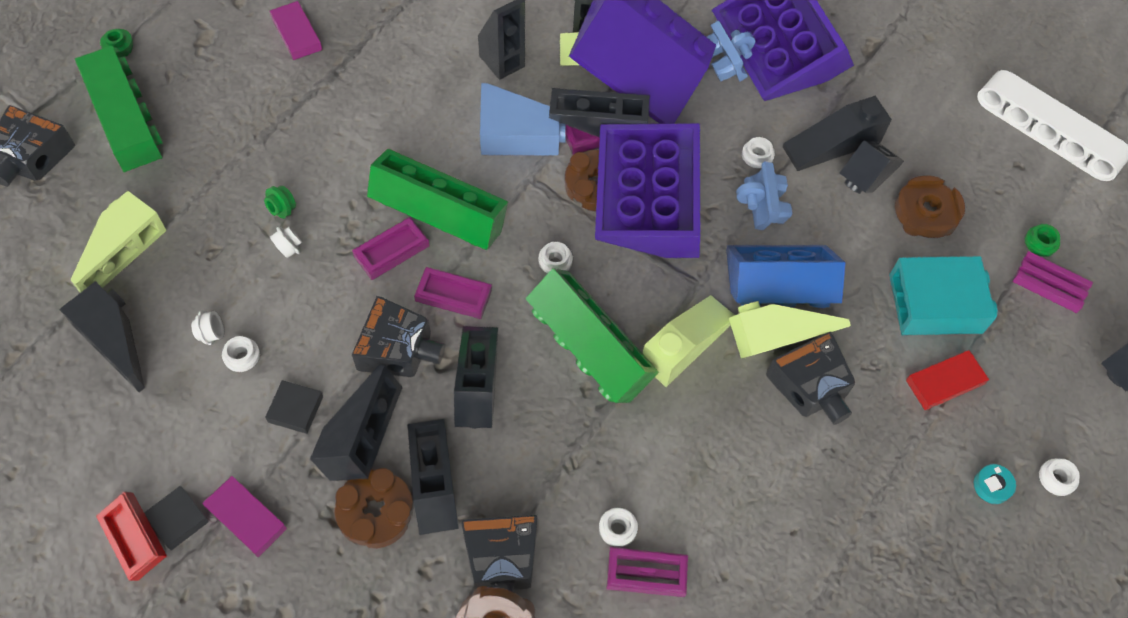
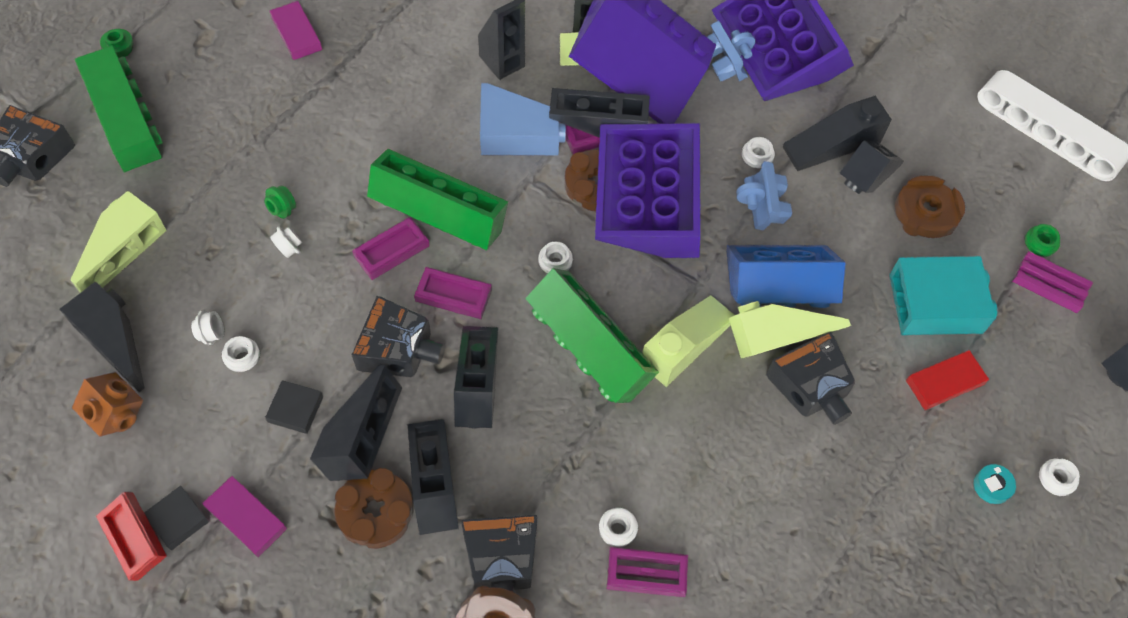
(107, 404): none -> dark orange brick

